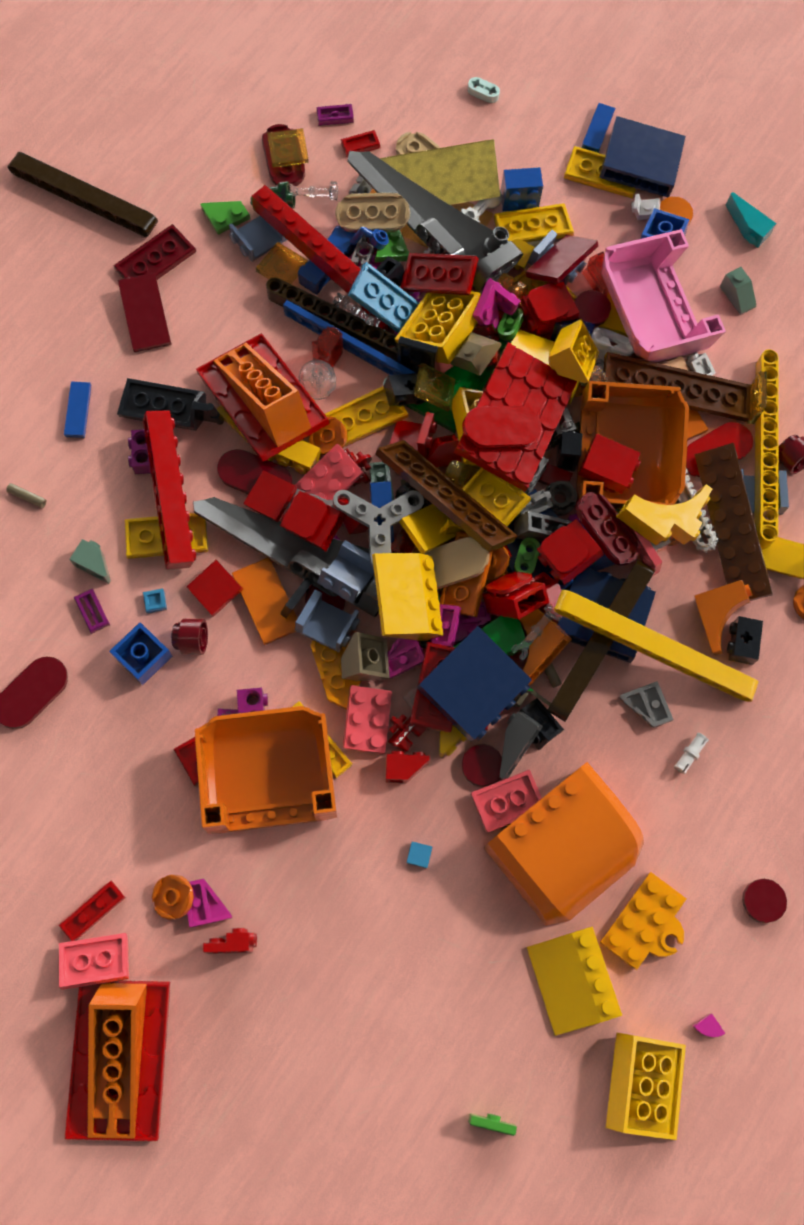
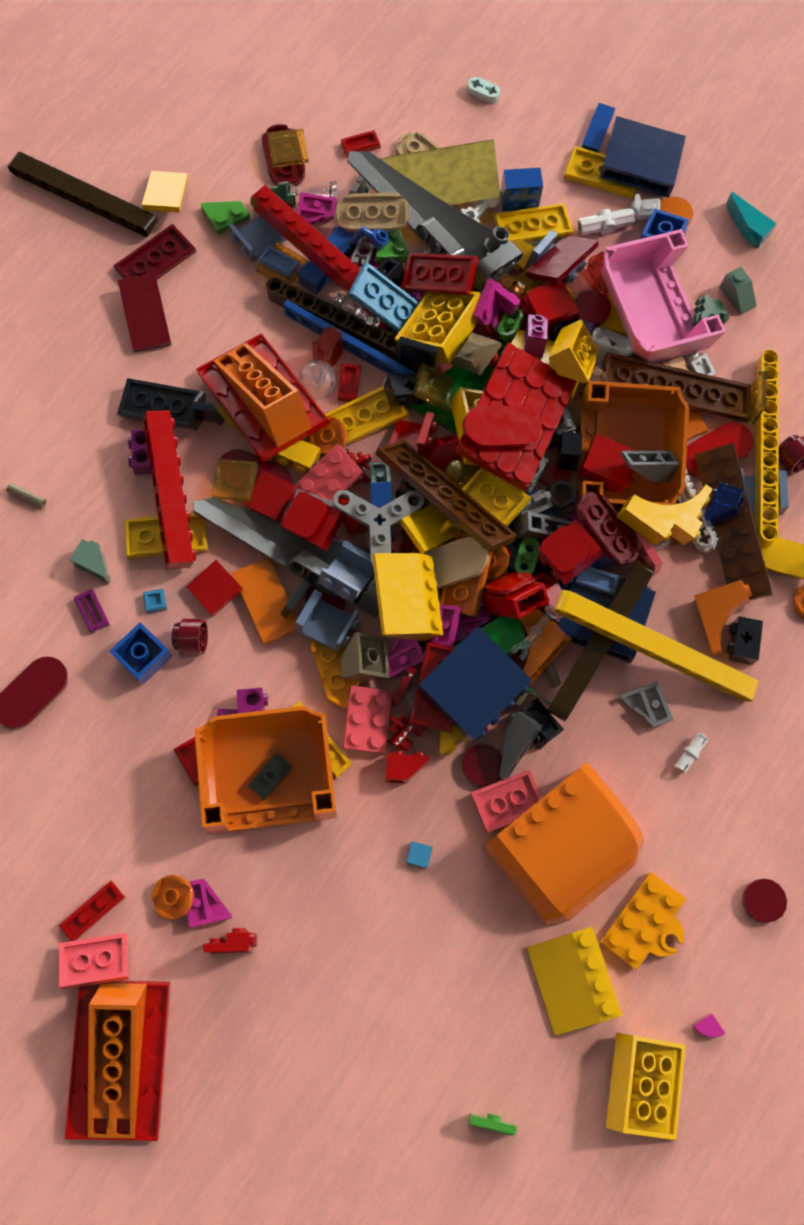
(77, 409): blue tile -> none
(165, 191): none -> yellow tile
(234, 480): none -> clear yellow tile
(270, 776): none -> pearl dark grey plate
(279, 262): none -> medium blue tile
(316, 207): none -> dark pink wing
(335, 117): magenta tile -> none
(349, 382): none -> red tile
(403, 686): none -> dark red tile
(535, 335): none -> magenta brick
(598, 580): none -> medium blue tile
(605, 221): none -> white piece
(653, 465): none -> dark grey slope
(708, 307): none -> rock
(725, 504): none -> clear blue slope

